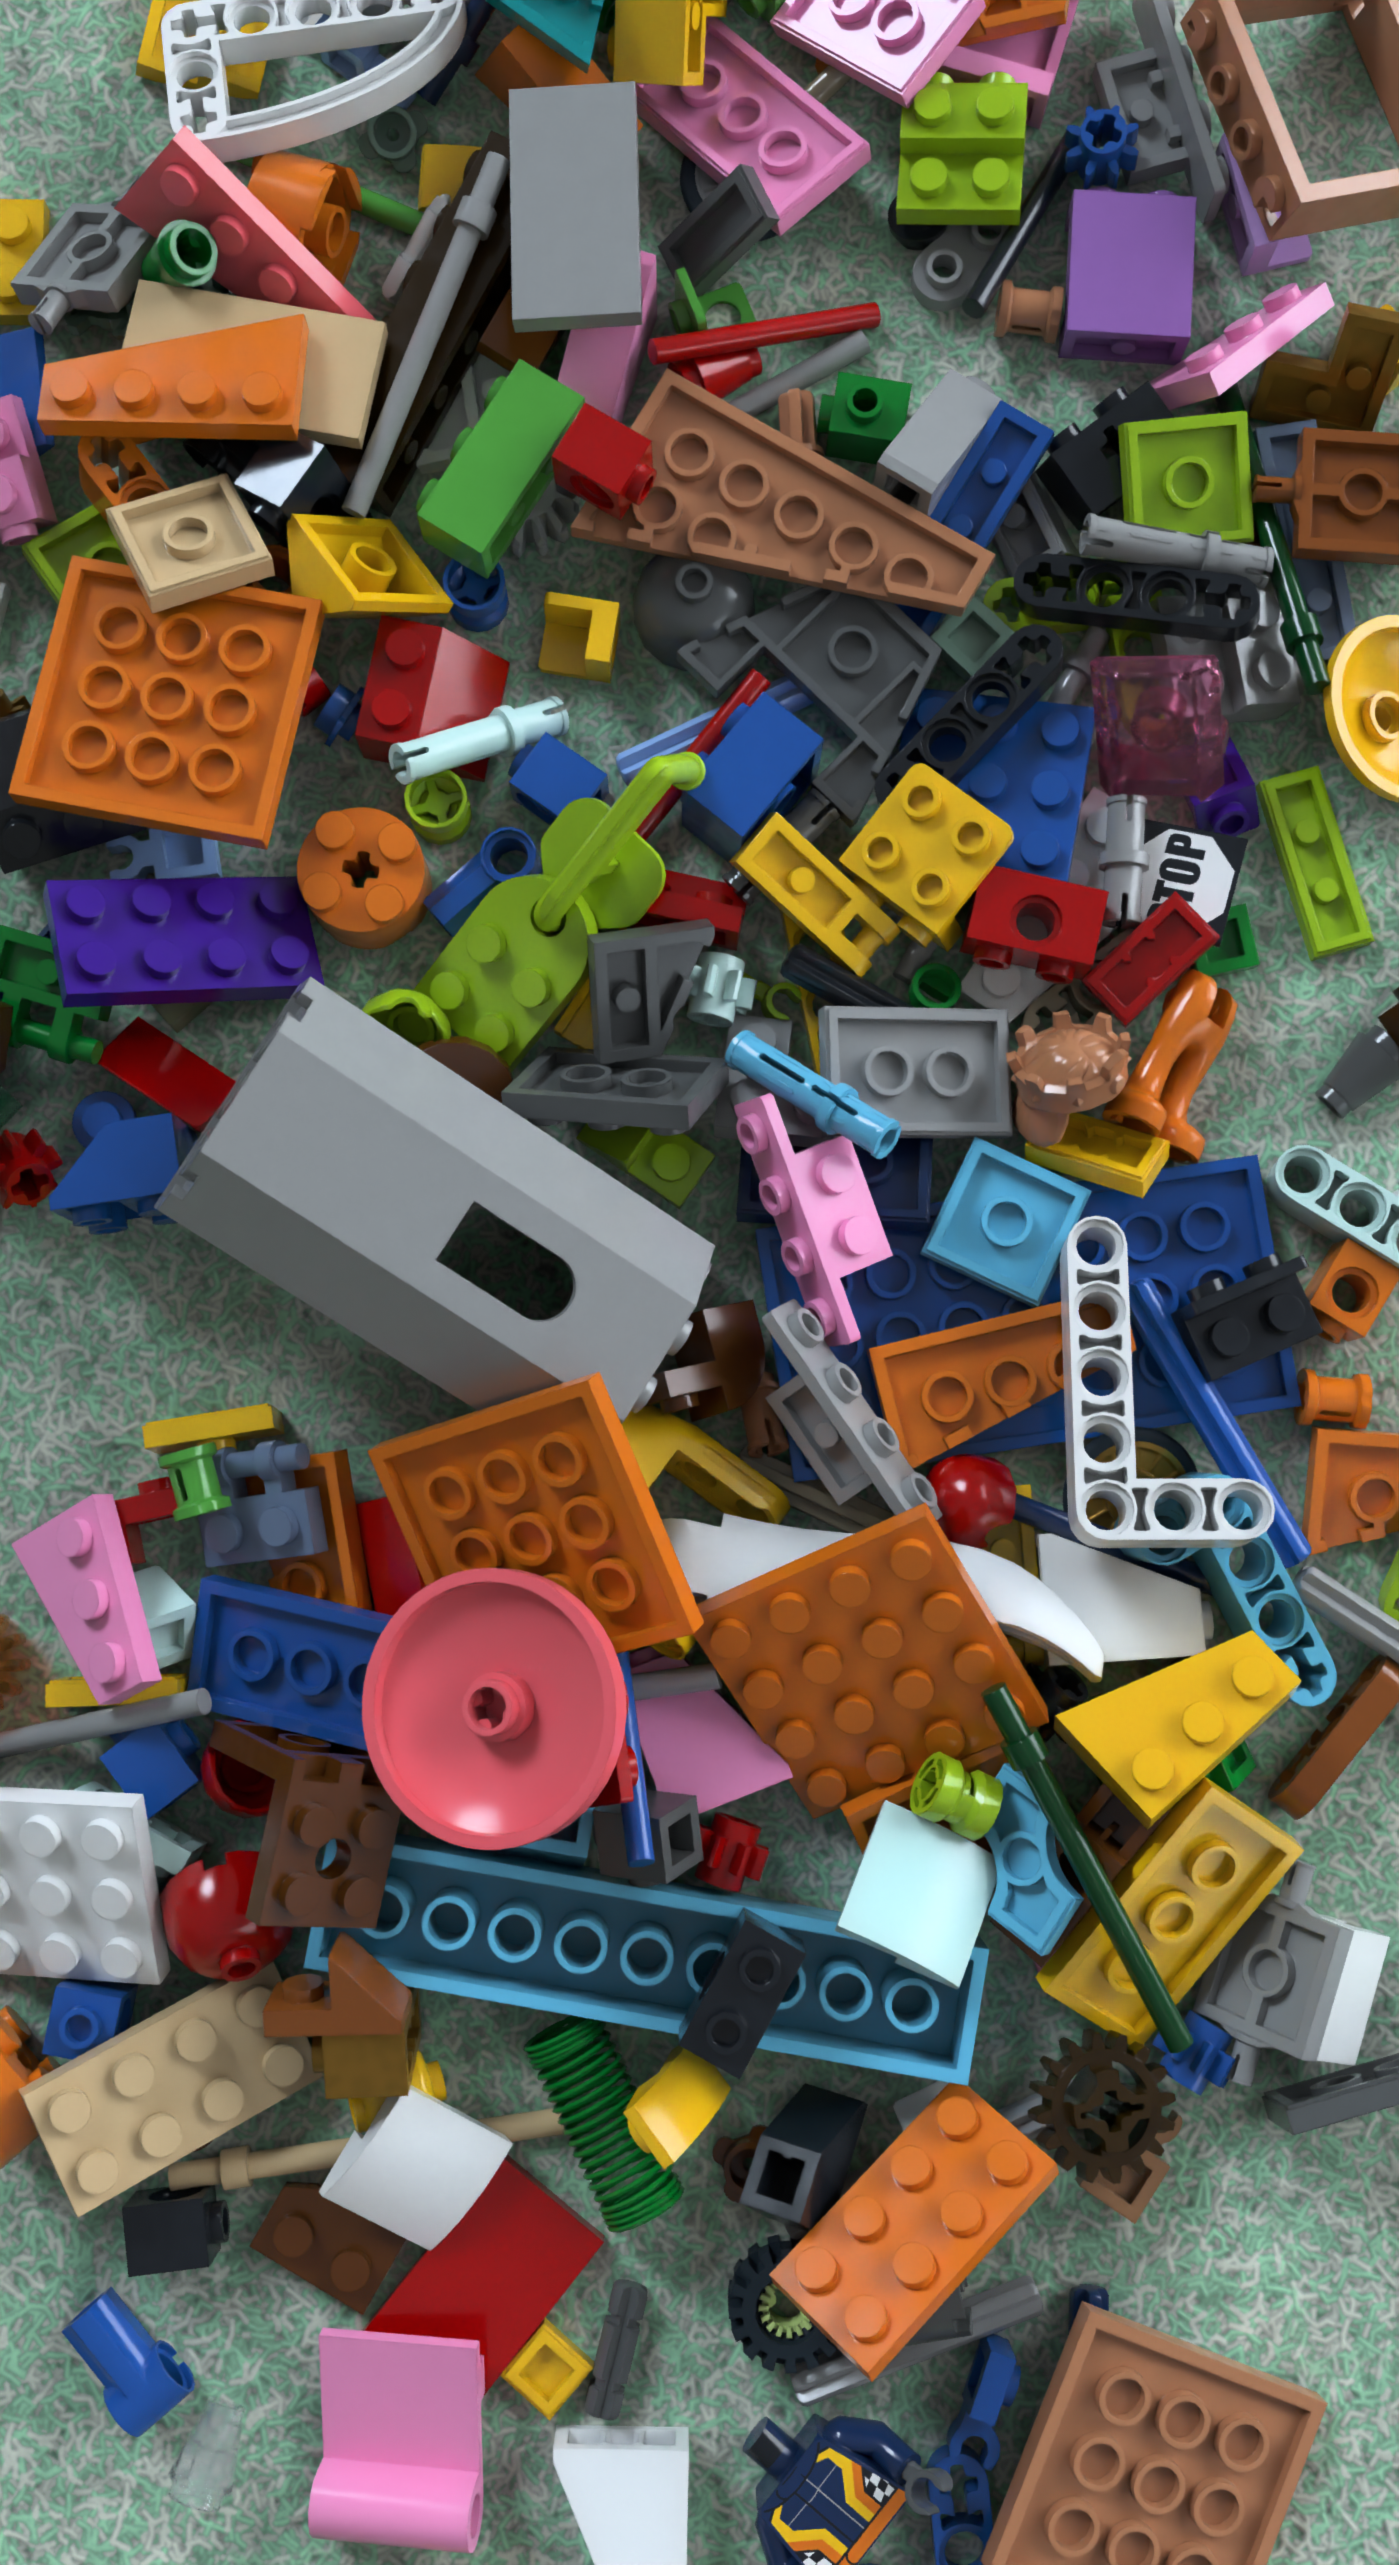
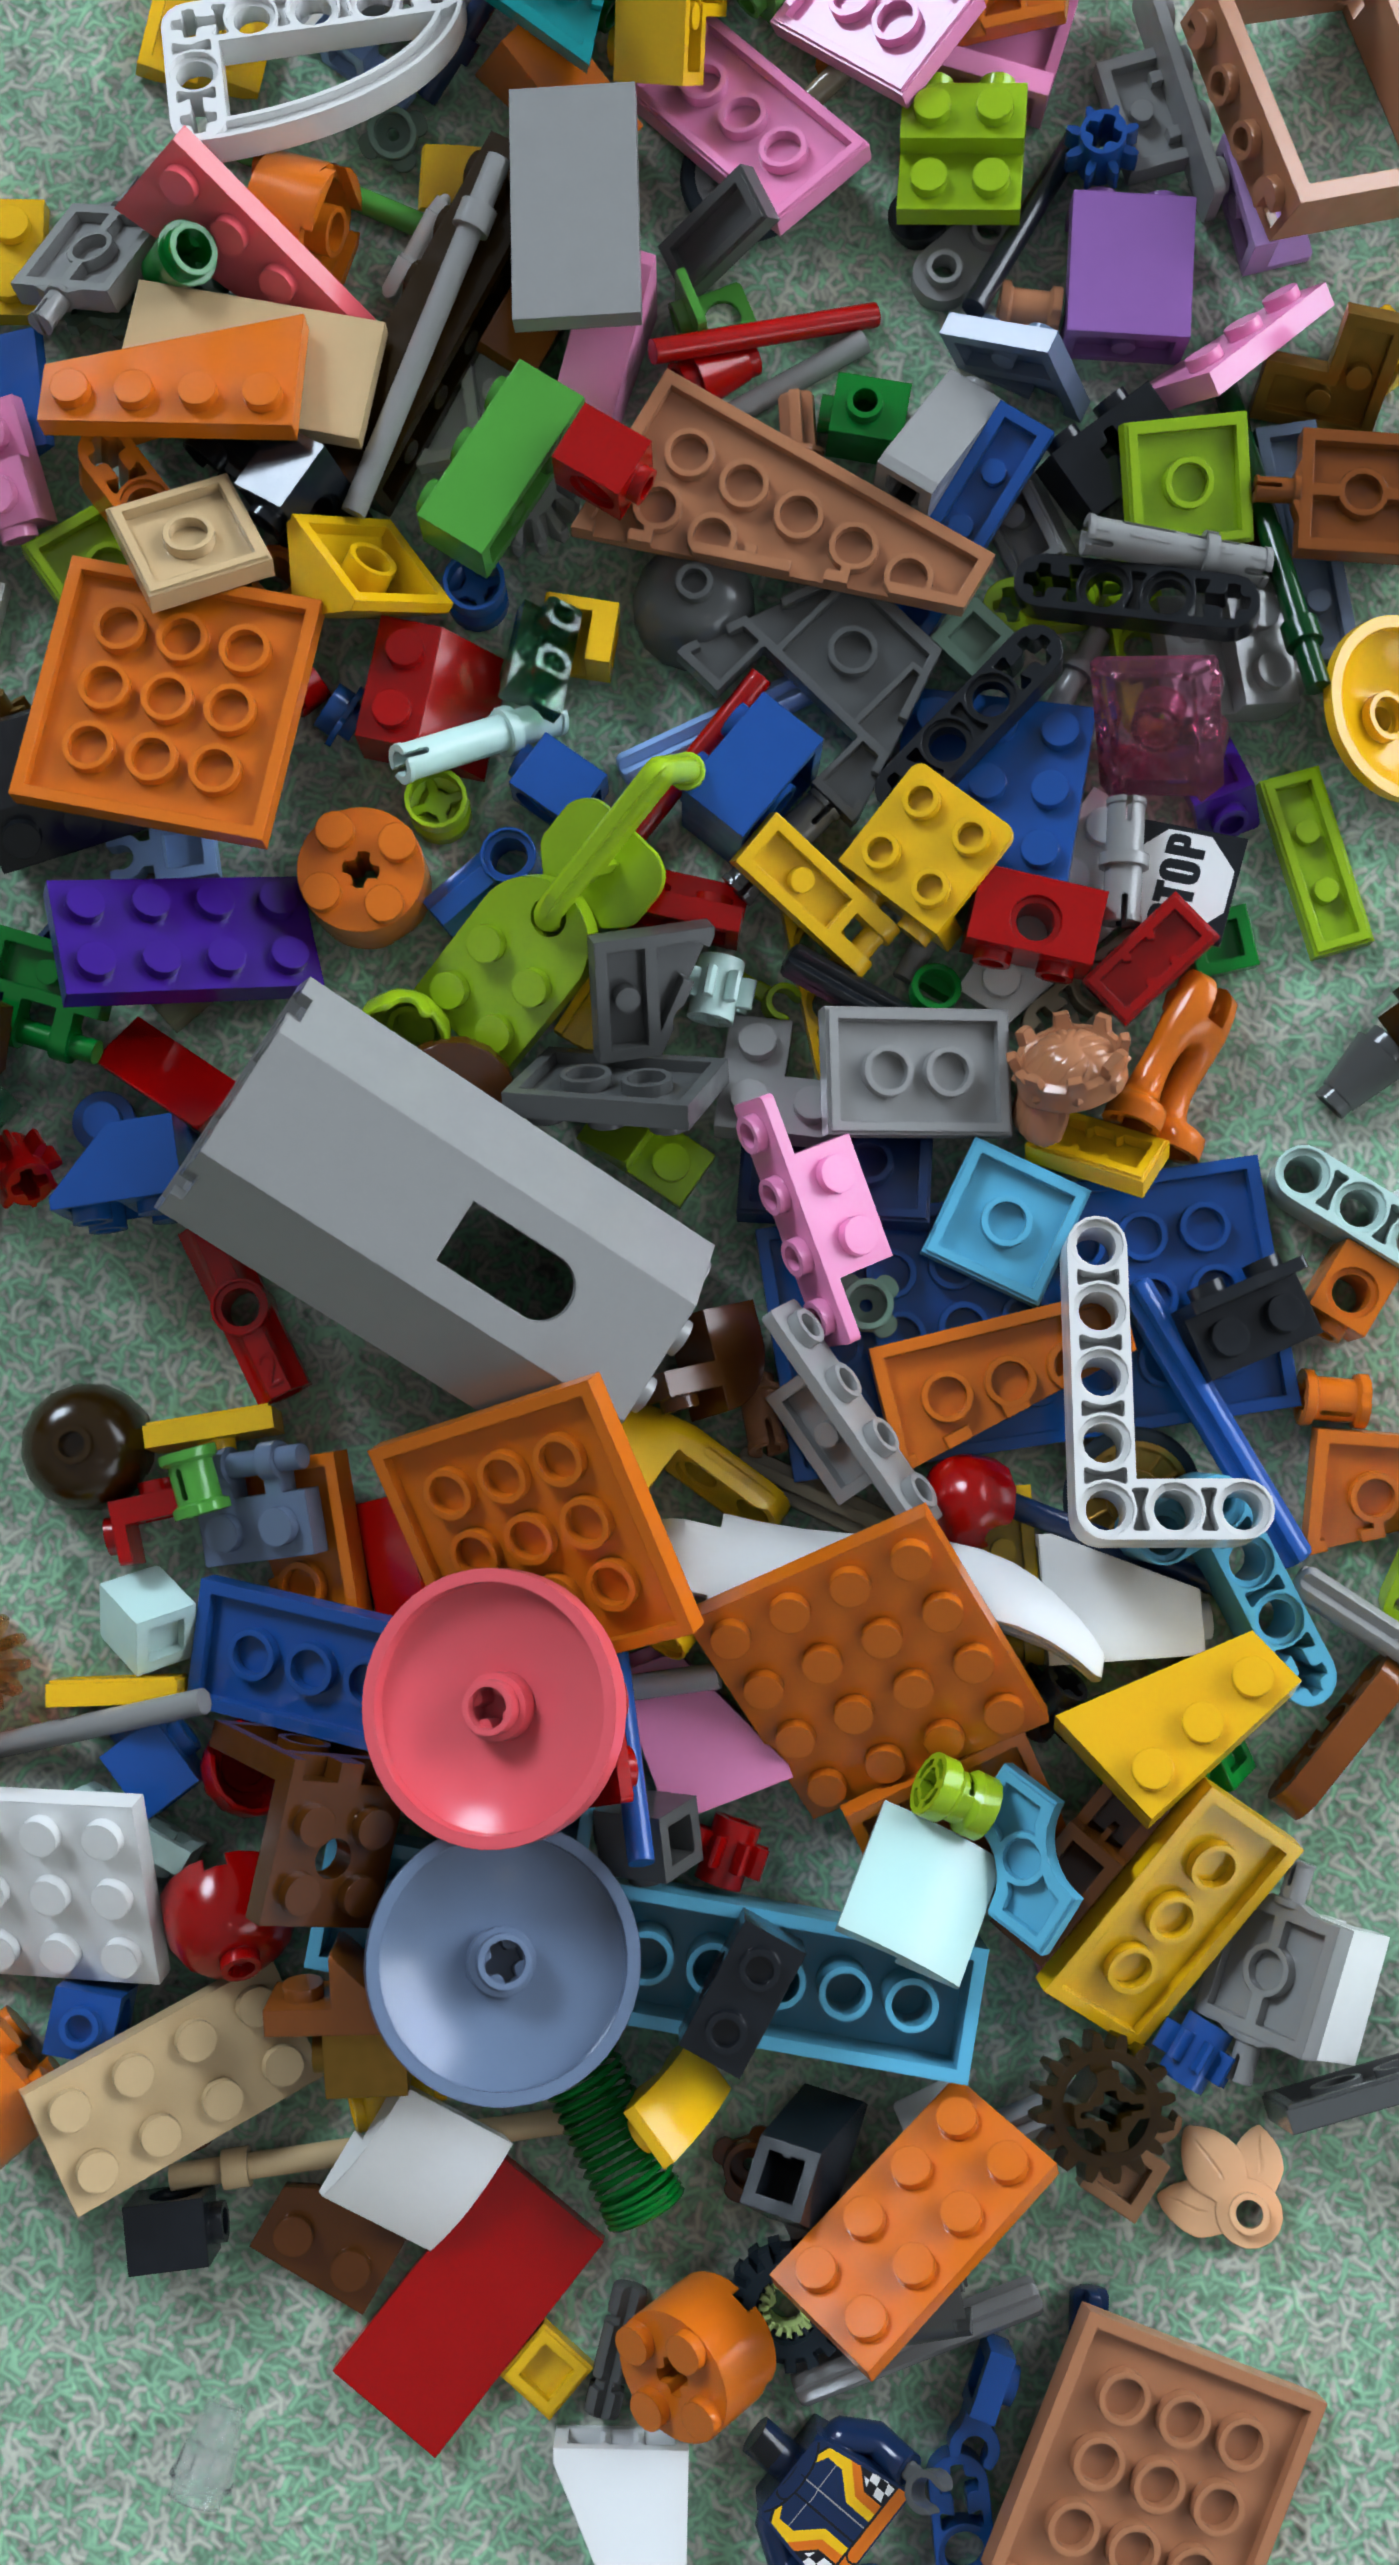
(86, 1446): none -> dark brown cylinder
(93, 1597): bright pink wing -> none
(136, 2371): blue piece -> none
(263, 1345): none -> red piece
(399, 2441): bright pink door -> none
(502, 1969): none -> sand blue dish
(541, 656): none -> clear green hips
(695, 2358): none -> orange brick
(832, 1105): medium azure pin -> none
(880, 1294): none -> sand green plate
(1016, 358): none -> sand blue wing
(1027, 1754): dark green bar -> none
(1220, 2179): none -> light nougat plate

